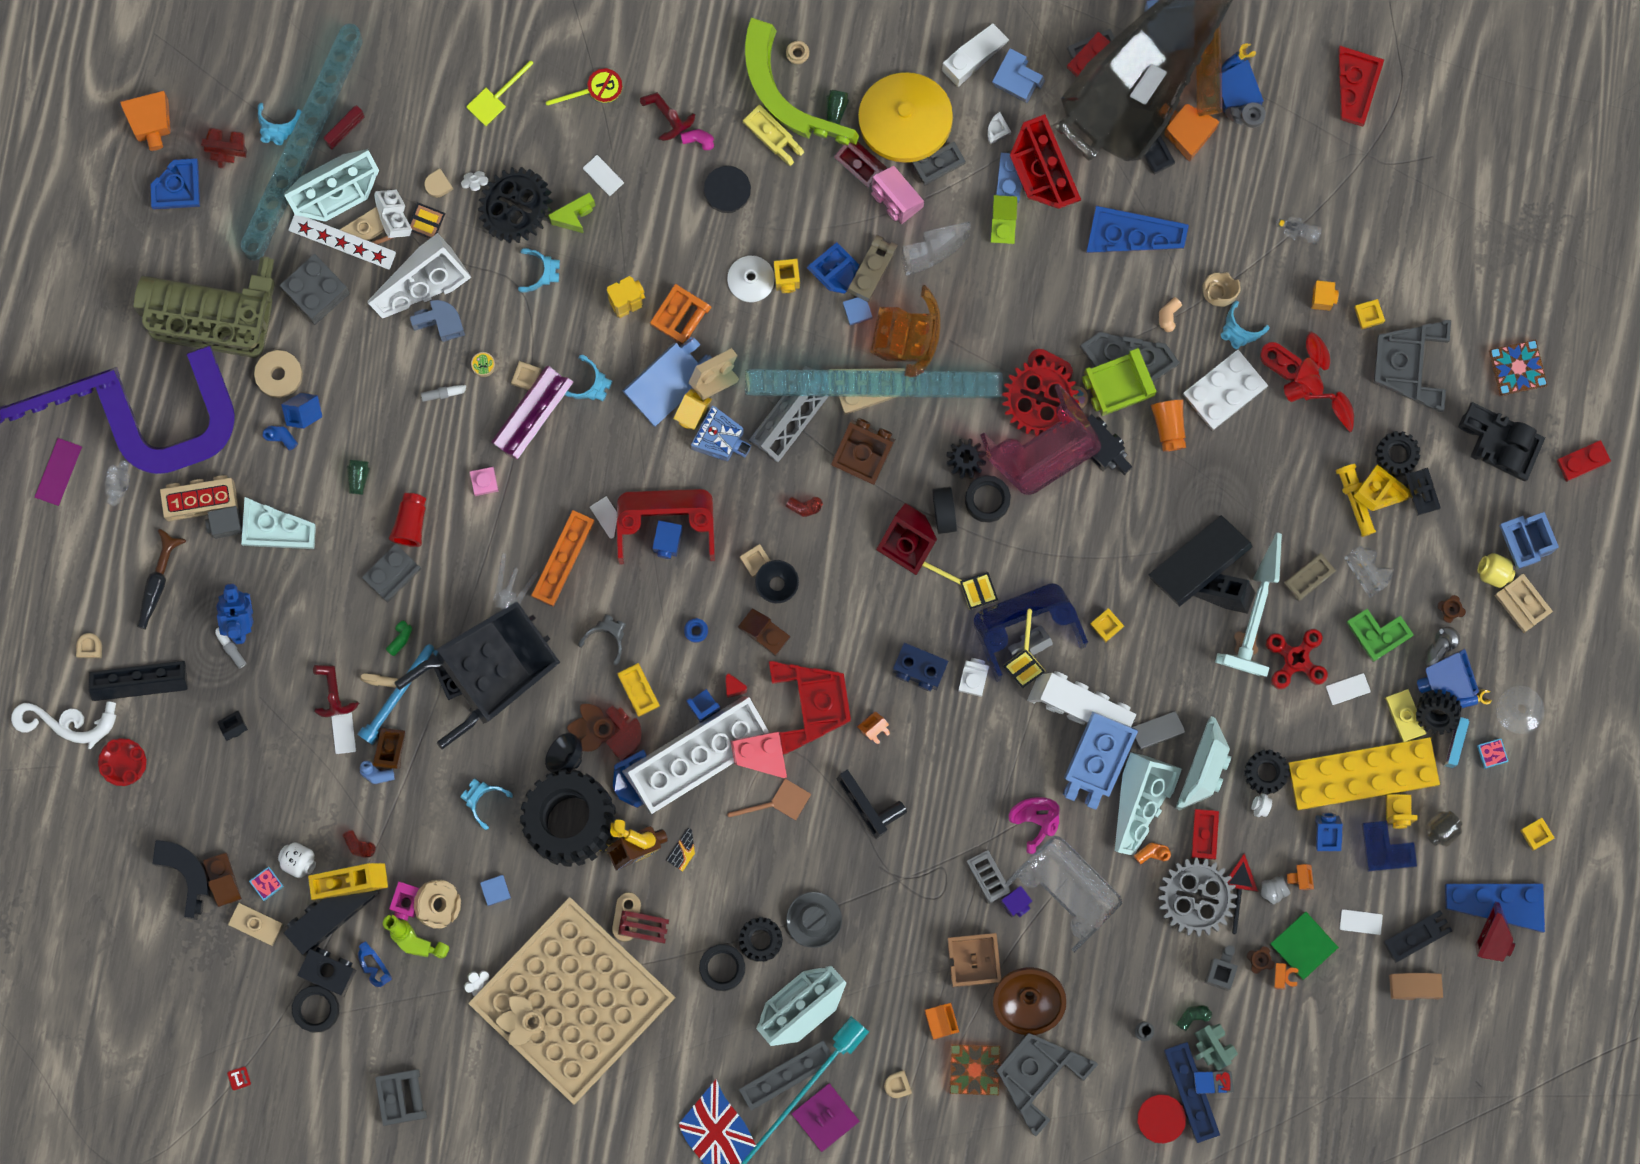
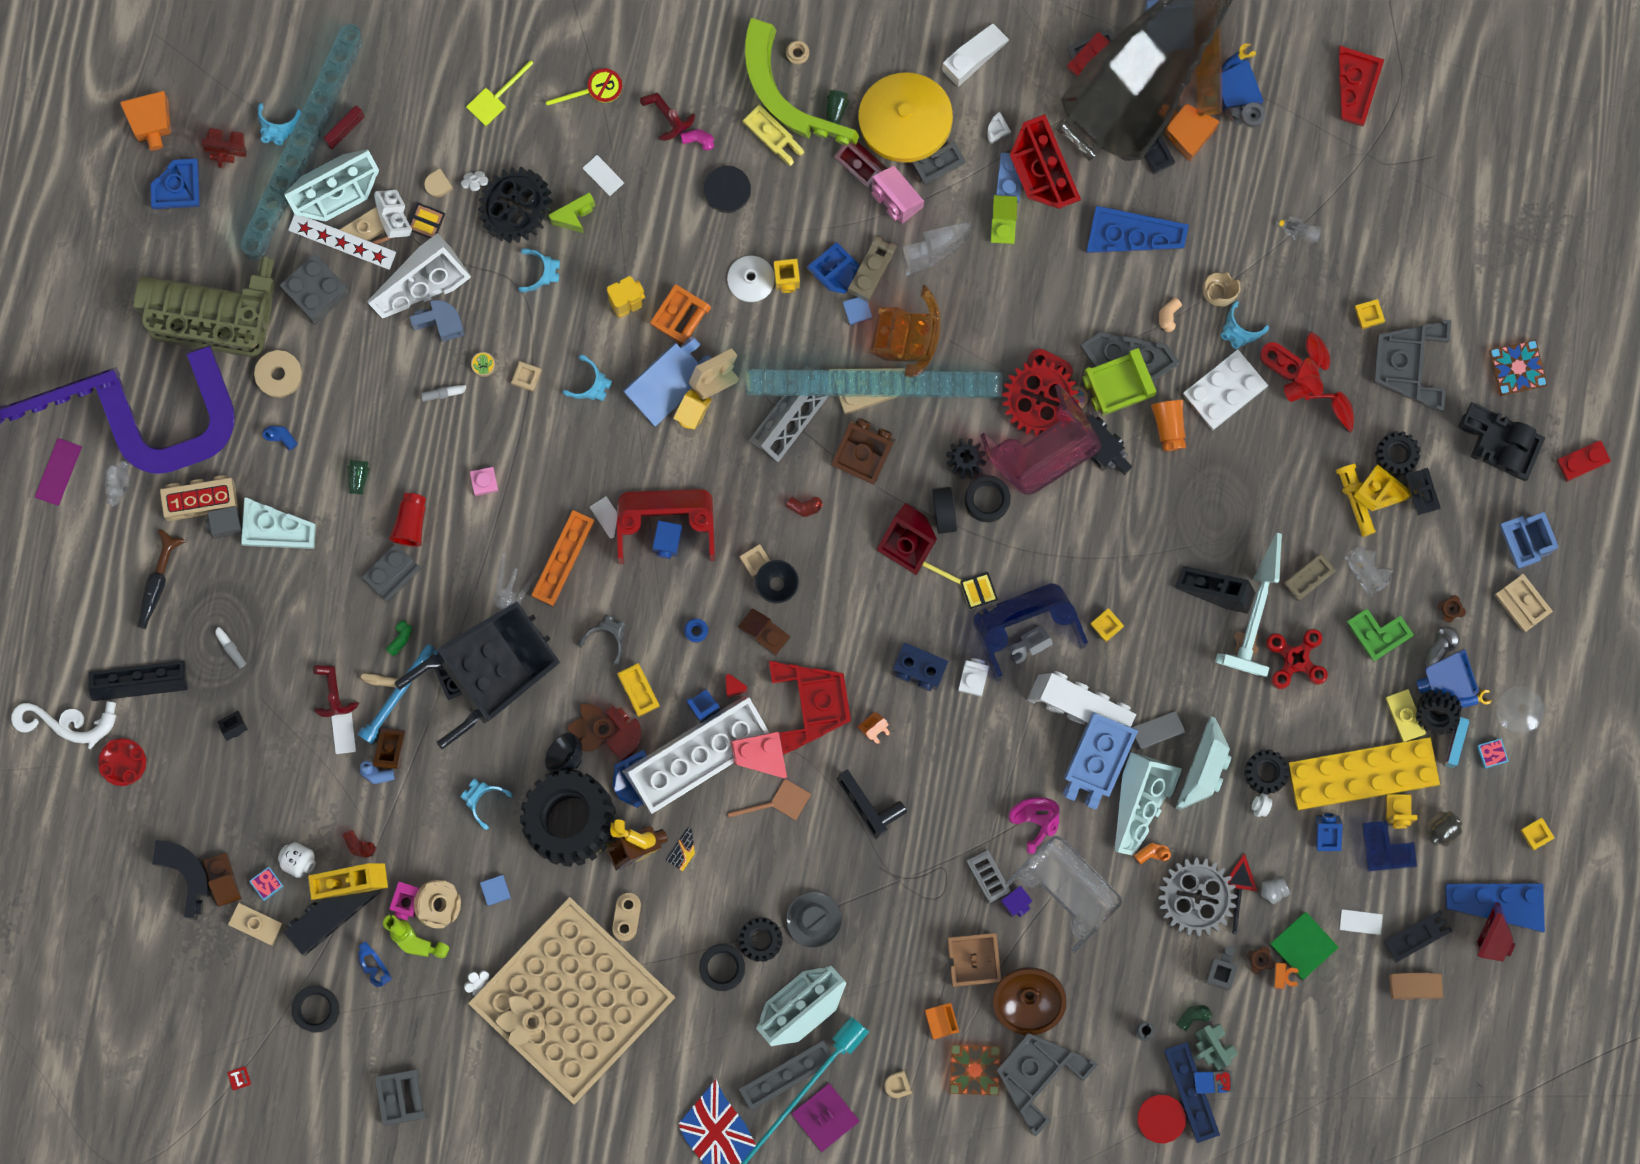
(89, 646): tan tile -> none
(234, 614): blue piece -> none
(301, 410): blue panel -> none
(312, 971): black brick -> none
(531, 412): fence -> none
(661, 930): dark red tile -> none
(720, 437): torso -> none
(1016, 77): medium blue plate -> none
(1024, 666): piece -> none
(1148, 84): white sticker -> none
(1200, 560): black tile -> none
(1205, 834): red plate -> none
(1302, 877): orange tile -> none
(1324, 295): light orange plate -> none
(1348, 689): white sticker -> none
(1496, 570): light yellow head -> none

